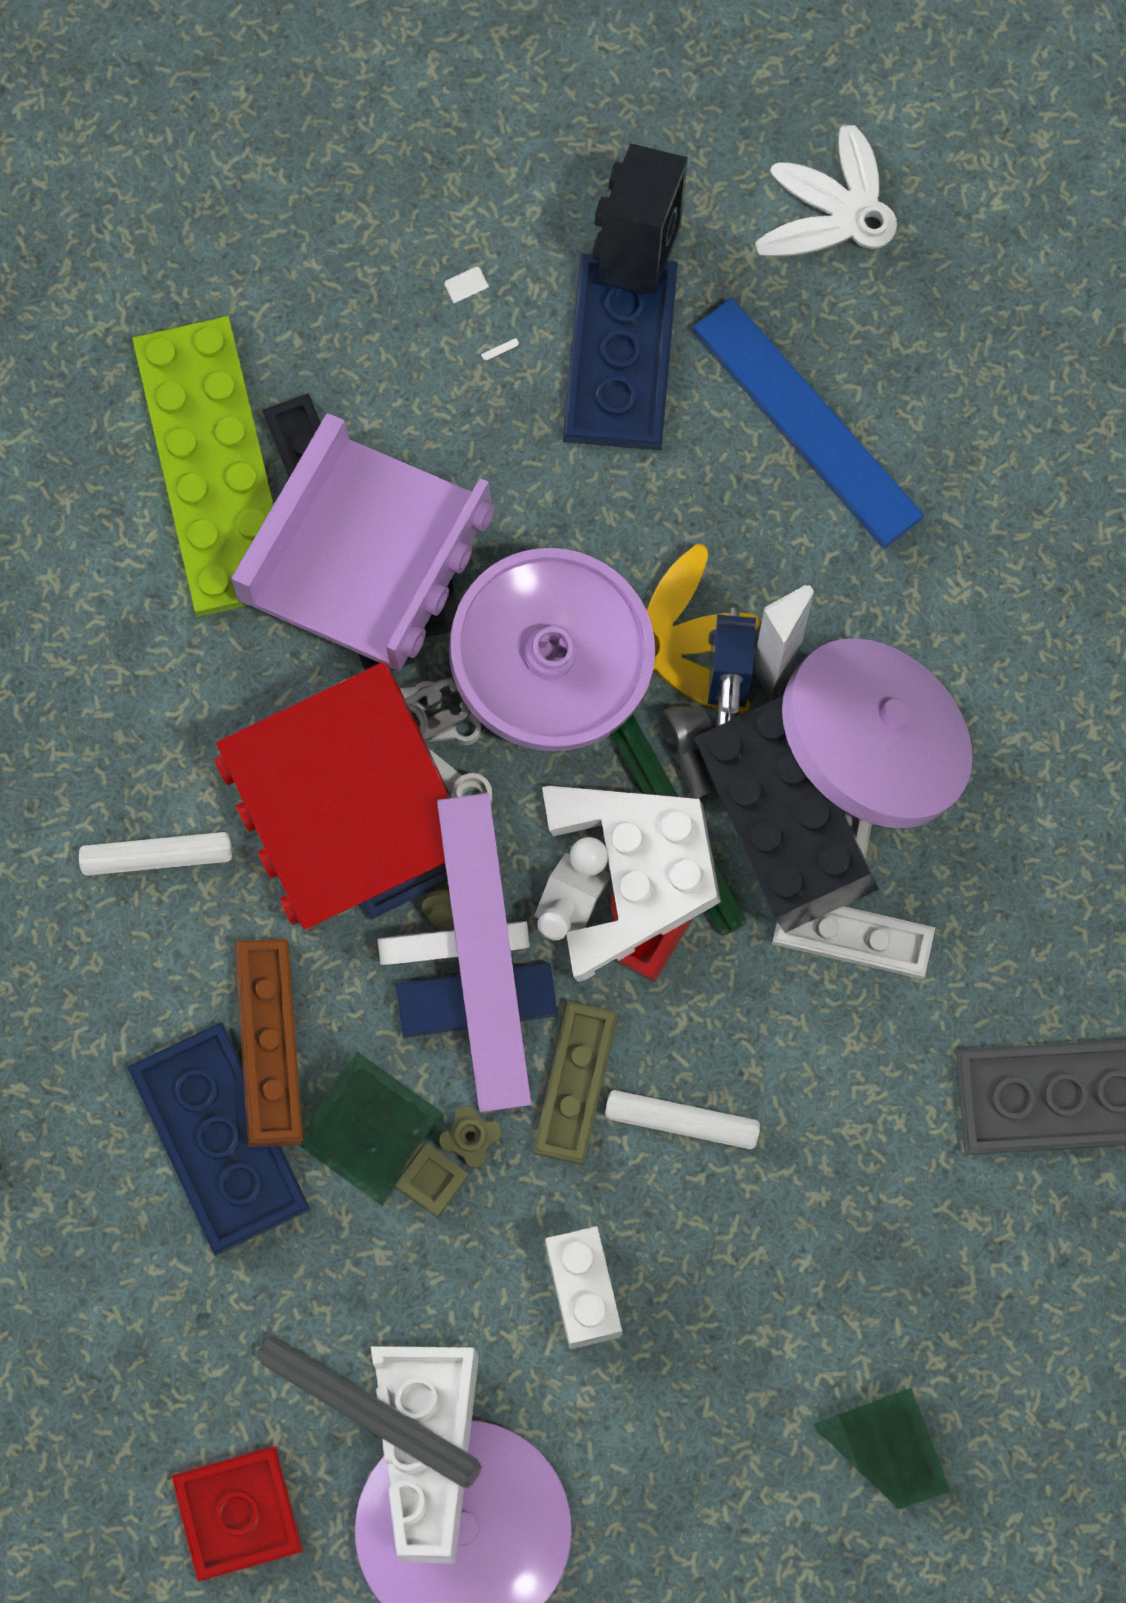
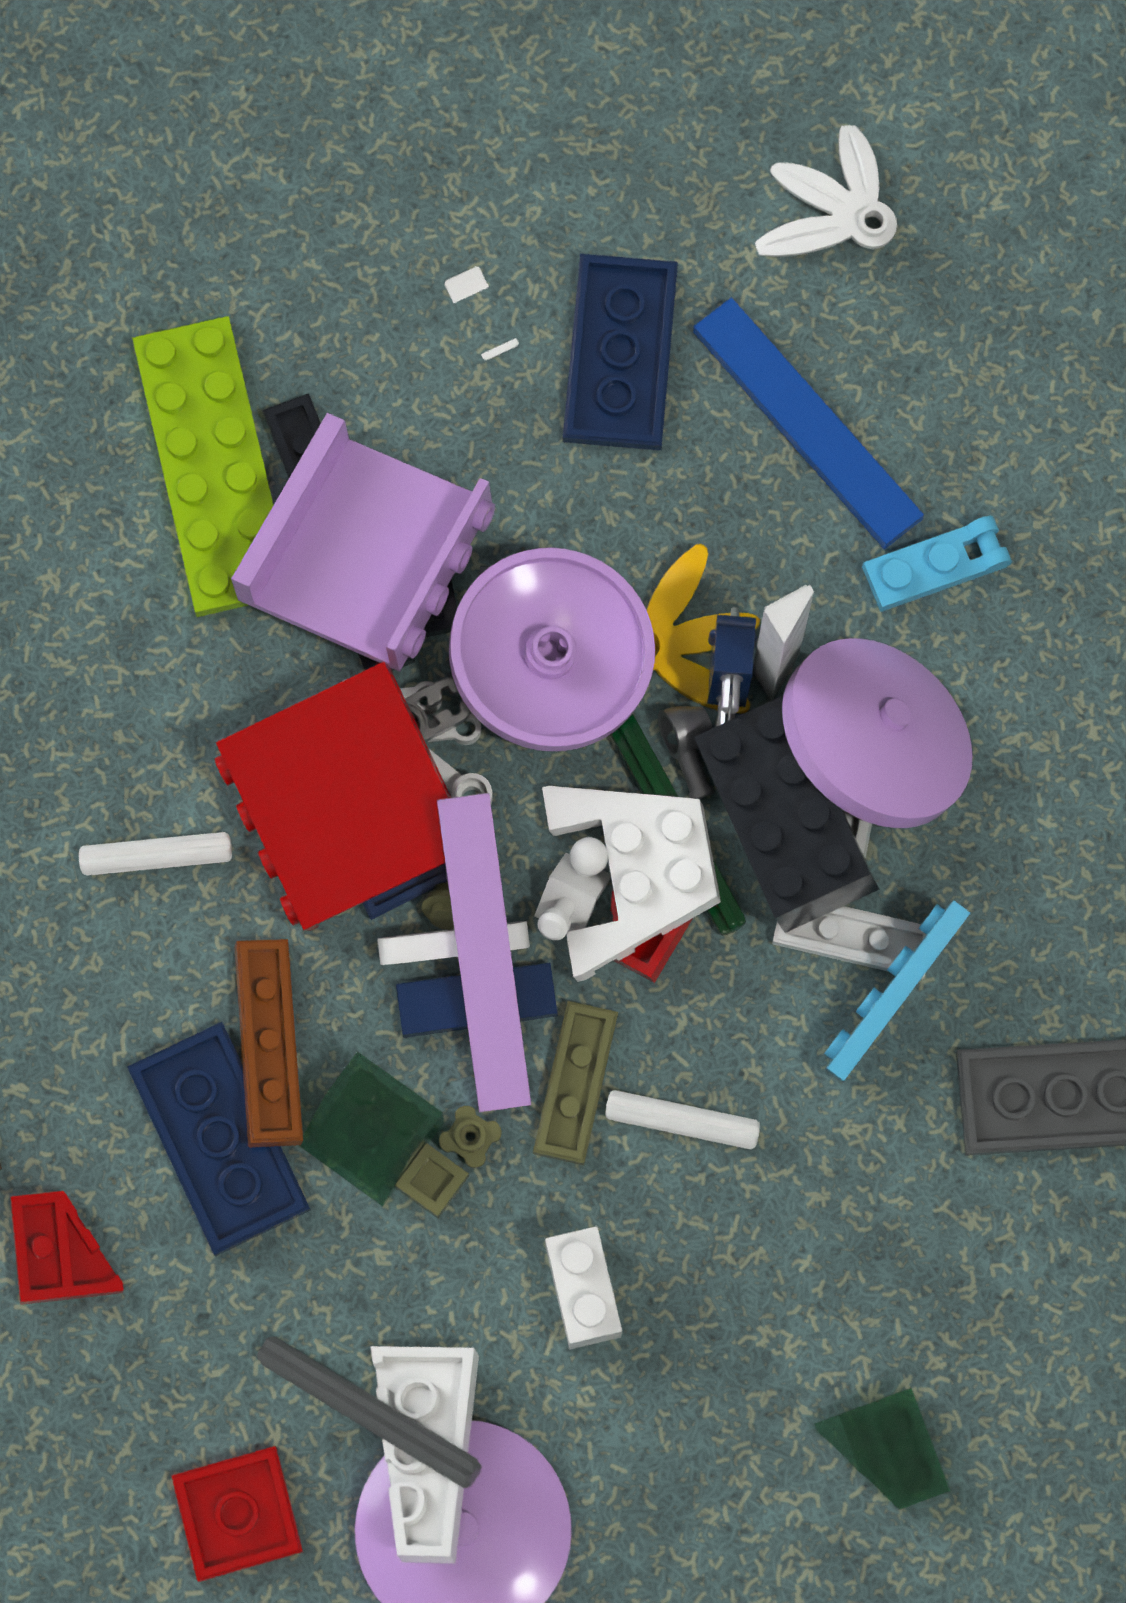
(57, 1252): none -> red wing
(640, 218): black brick -> none
(907, 971): none -> medium azure plate
(935, 564): none -> medium azure plate

